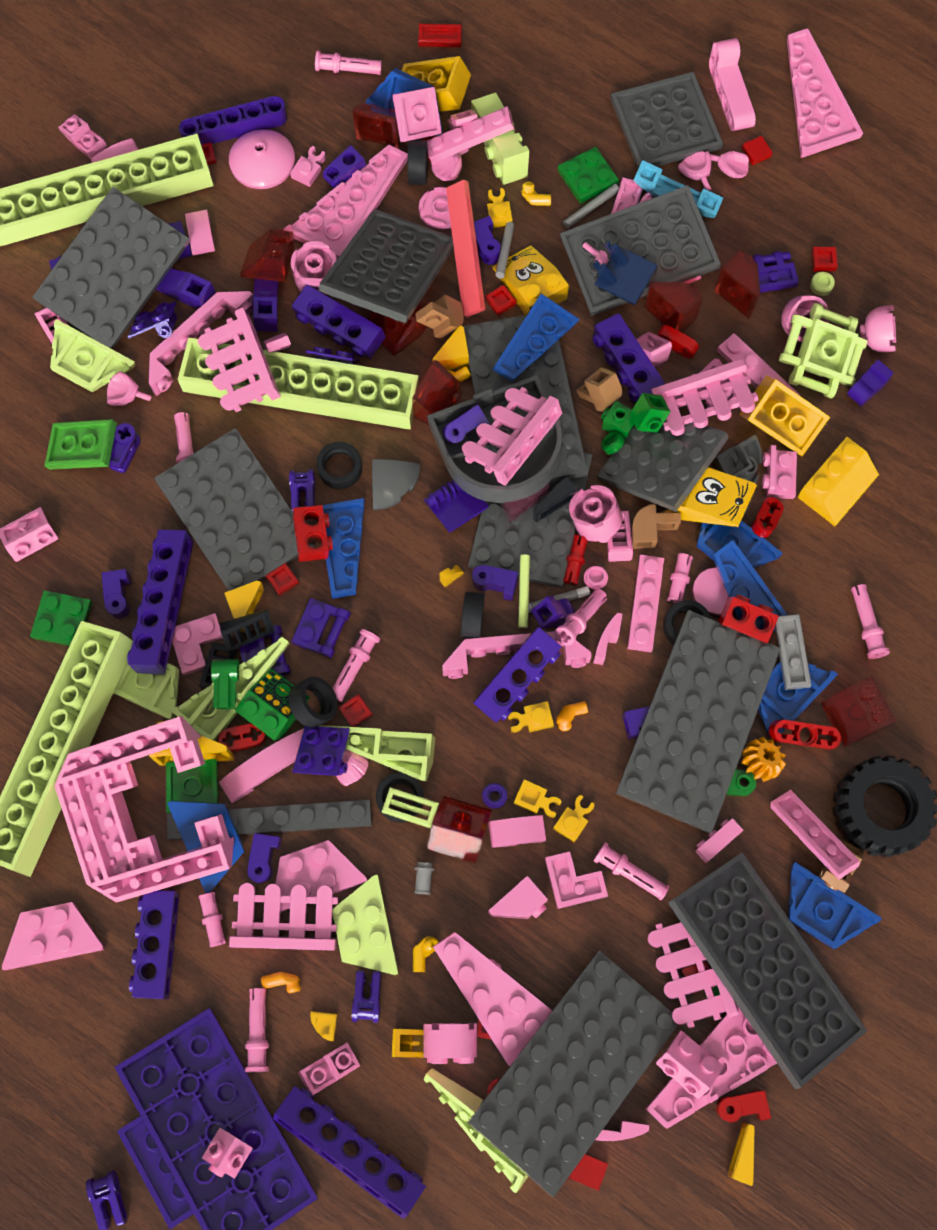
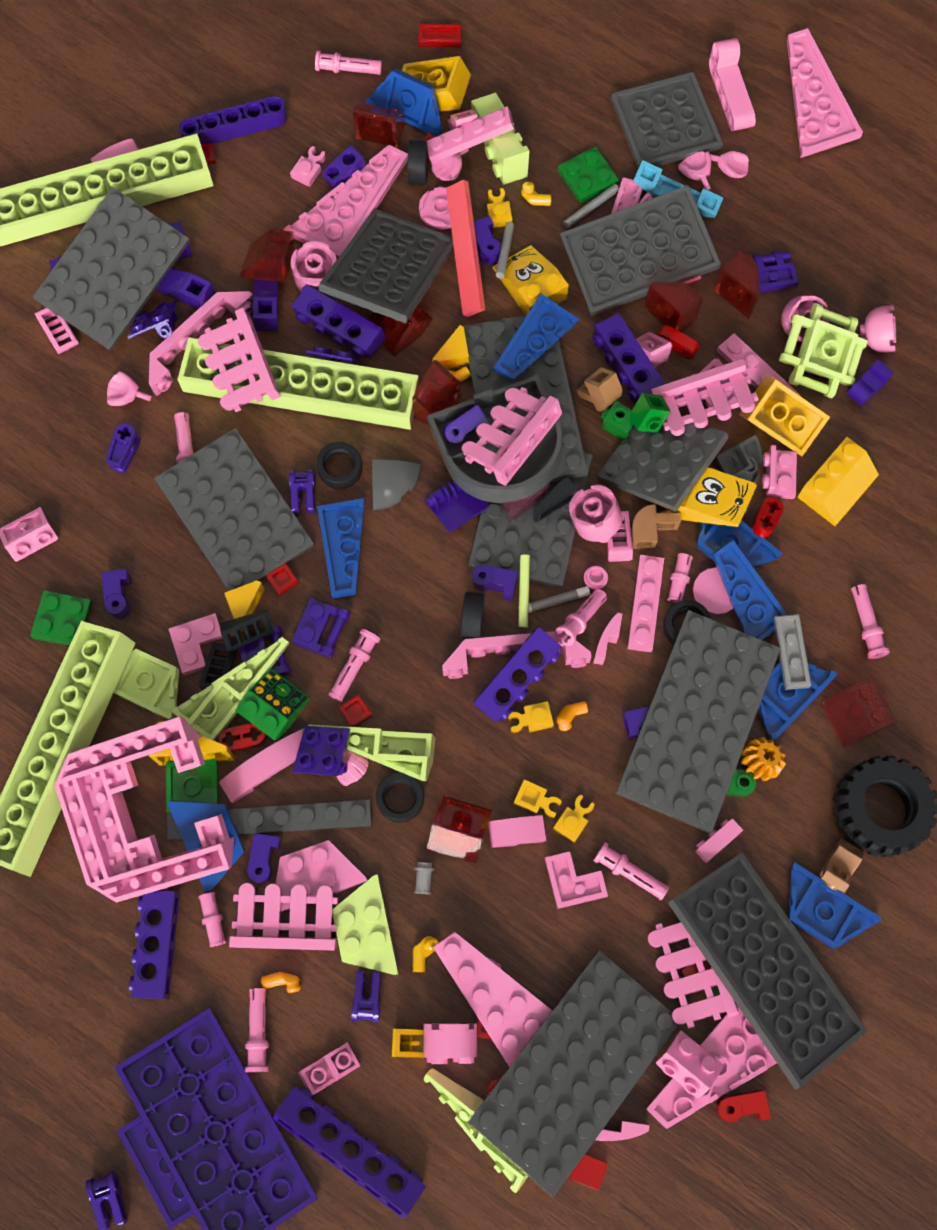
(50, 936): bright pink wing -> none
(80, 444): bright green tile -> none
(82, 136): bright pink slope -> none
(84, 358): yellowish green wing -> none
(155, 659): dark purple brick -> none
(199, 232): bright pink slope -> none
(224, 675): green piece -> none
(226, 1154): bright pink brick -> none
(264, 167): bright pink dish -> none
(277, 343): bright pink slope -> none
(302, 710): black tyre -> none
(307, 533): red brick -> none
(324, 1024): yellow tile -> none
(417, 114): bright pink plate -> none
(430, 814): yellowish green tile -> none
(441, 316): medium nougat brick -> none
(448, 576): yellow tile -> none
(494, 787): dark purple plate -> none
(500, 300): red tile -> none
(521, 902): bright pink slope -> none
(554, 610): dark purple leg -> none
(575, 560): red pin -> none
(600, 255): bright pink hand -> none
(612, 442): green tile -> none
(624, 274): dark blue plate -> none
(742, 1162): yellow slope -> none
(746, 623): red brick -> none
(757, 150): red tile -> none
(813, 740): red beam -> none
(815, 834): bright pink plate -> none
(822, 283): yellowish green tile -> none
(824, 259): red plate -> none

